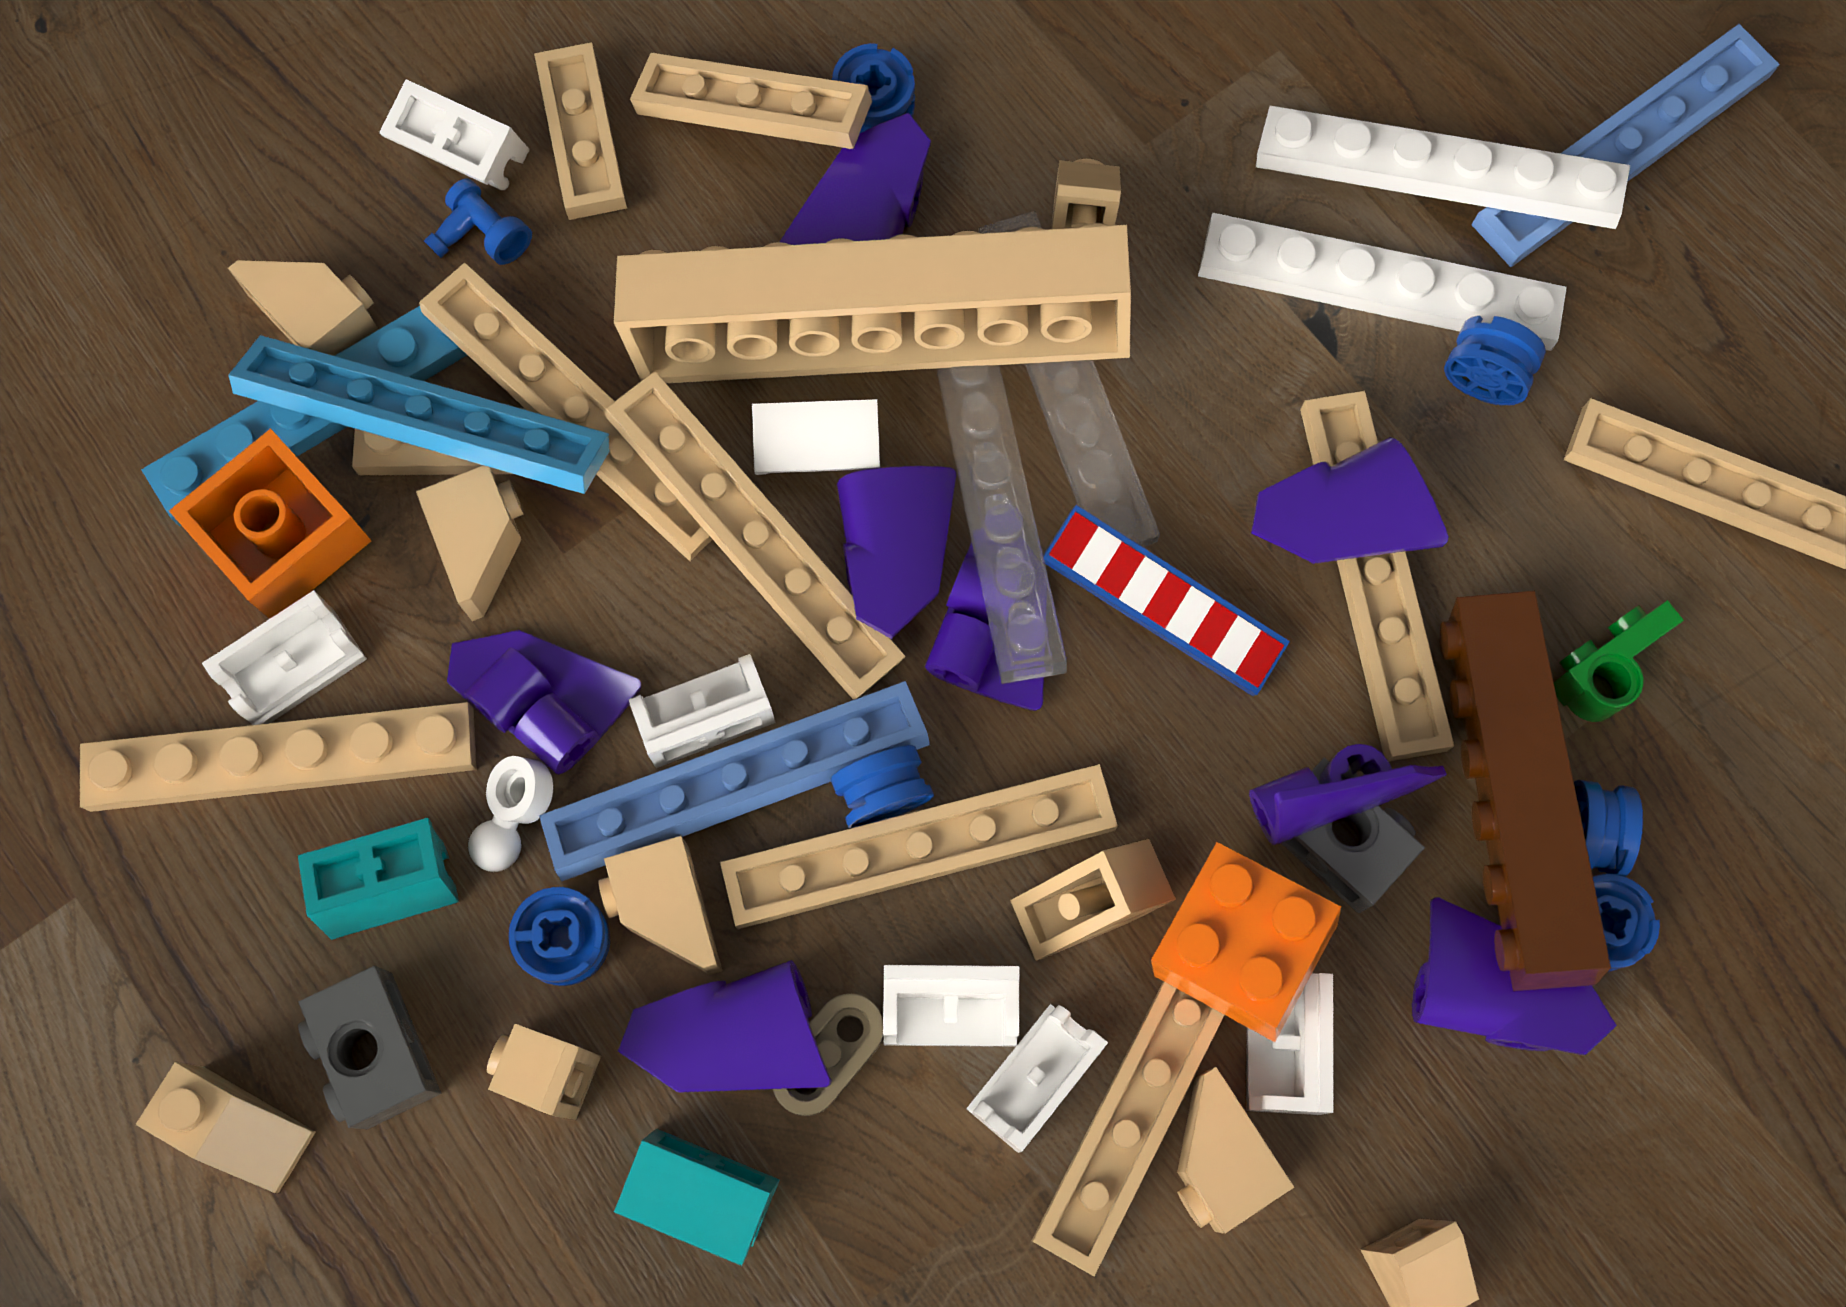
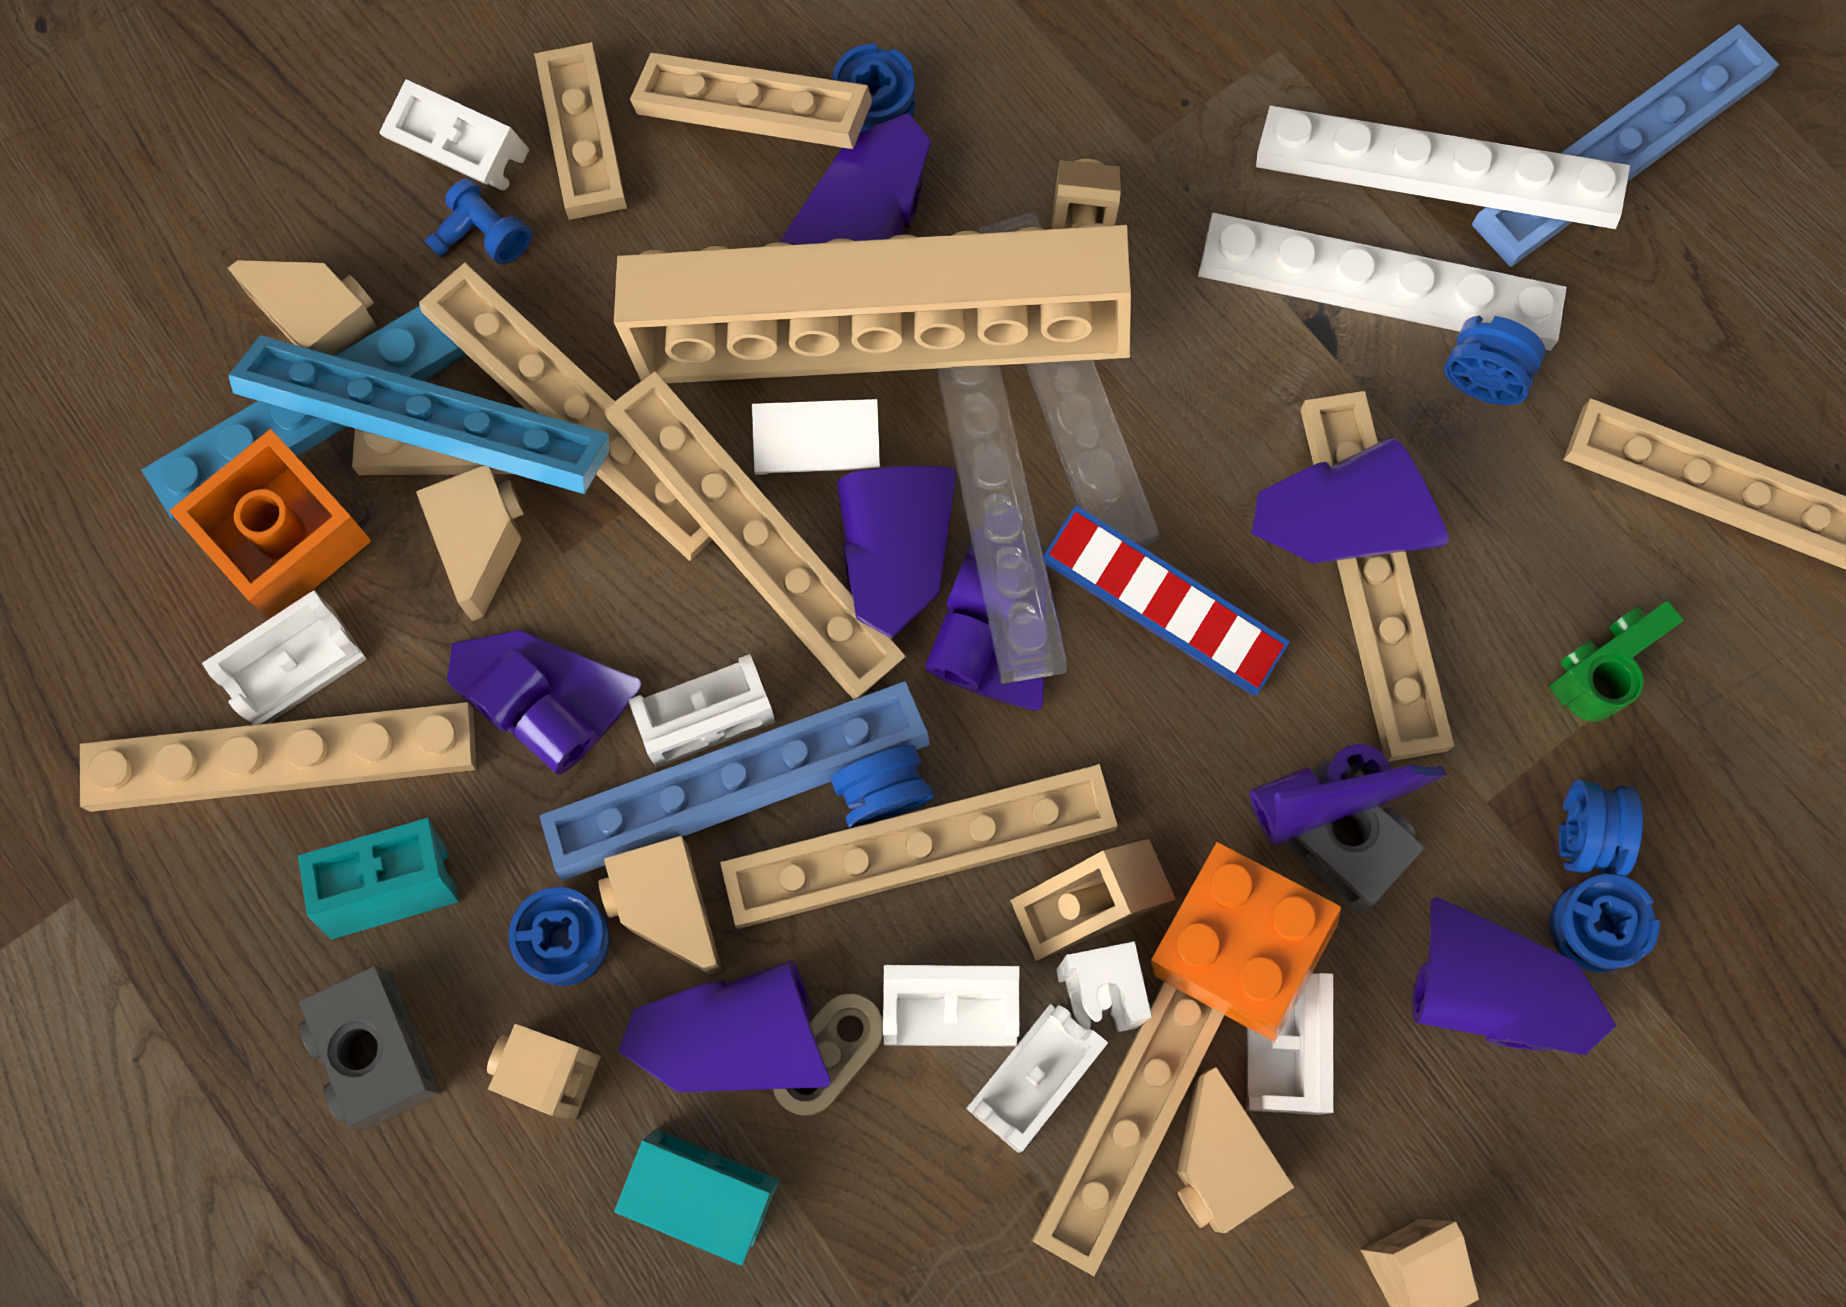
(225, 1127): tan slope -> none
(516, 794): white plate -> none
(1106, 980): none -> white hinge
(1524, 794): reddish brown brick -> none

